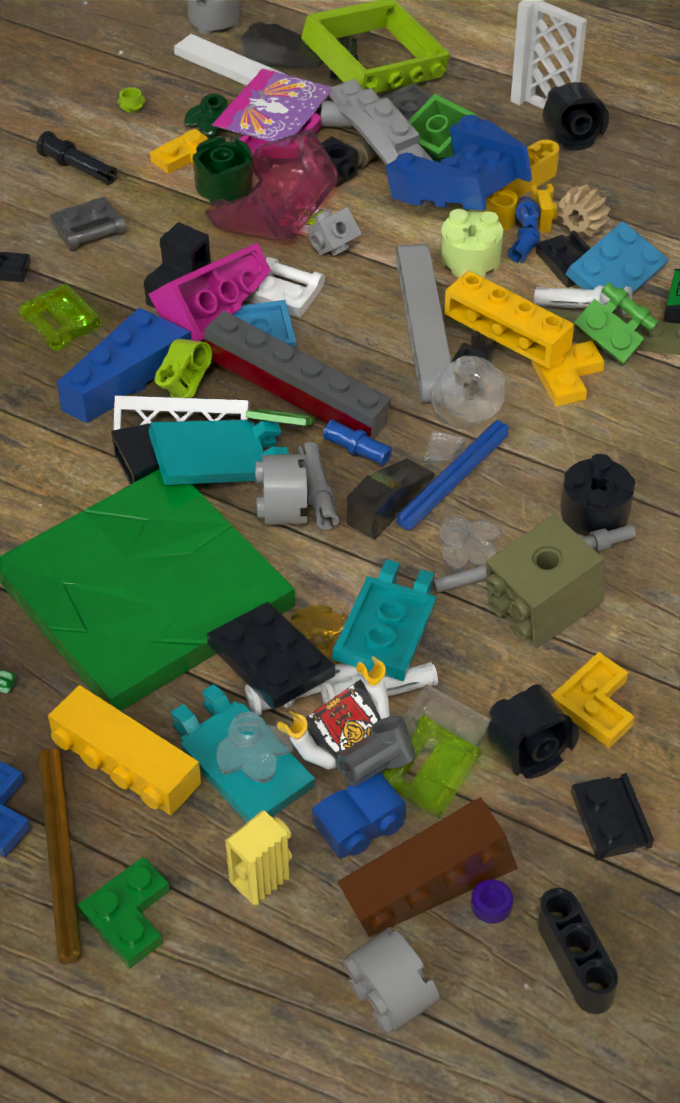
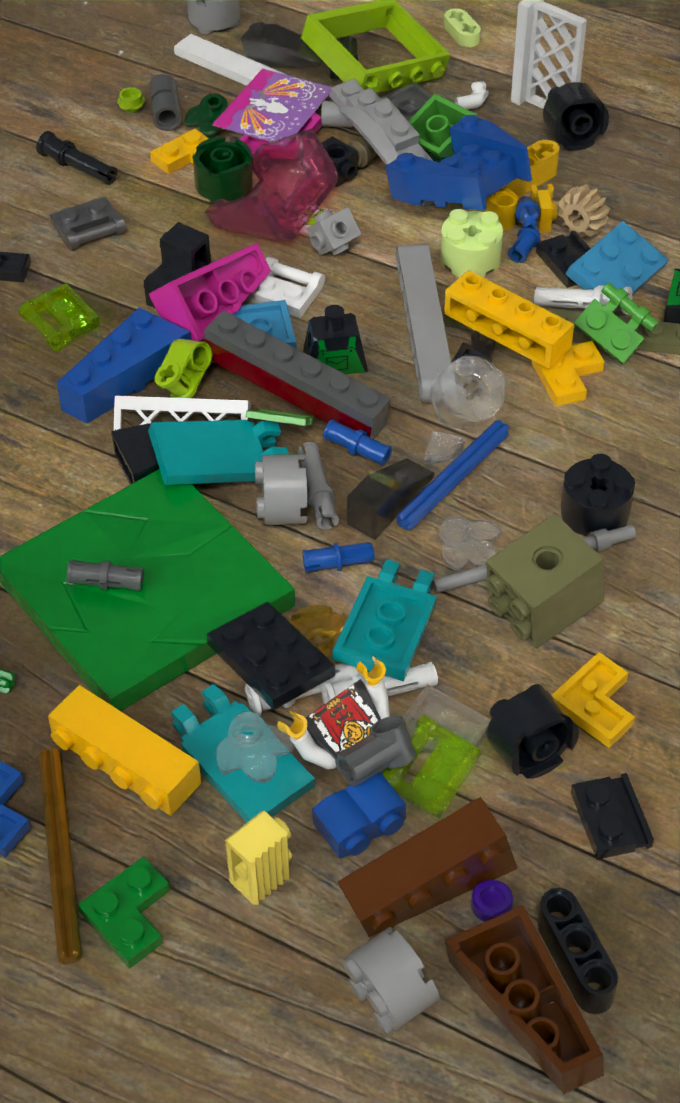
(105, 575): none -> dark grey pin
(165, 102): none -> dark grey pin
(336, 341): none -> black torso
(337, 556): none -> blue axle
(462, 27): none -> yellowish green beam
(476, 98): none -> white arm
(525, 991): none -> reddish brown wedge

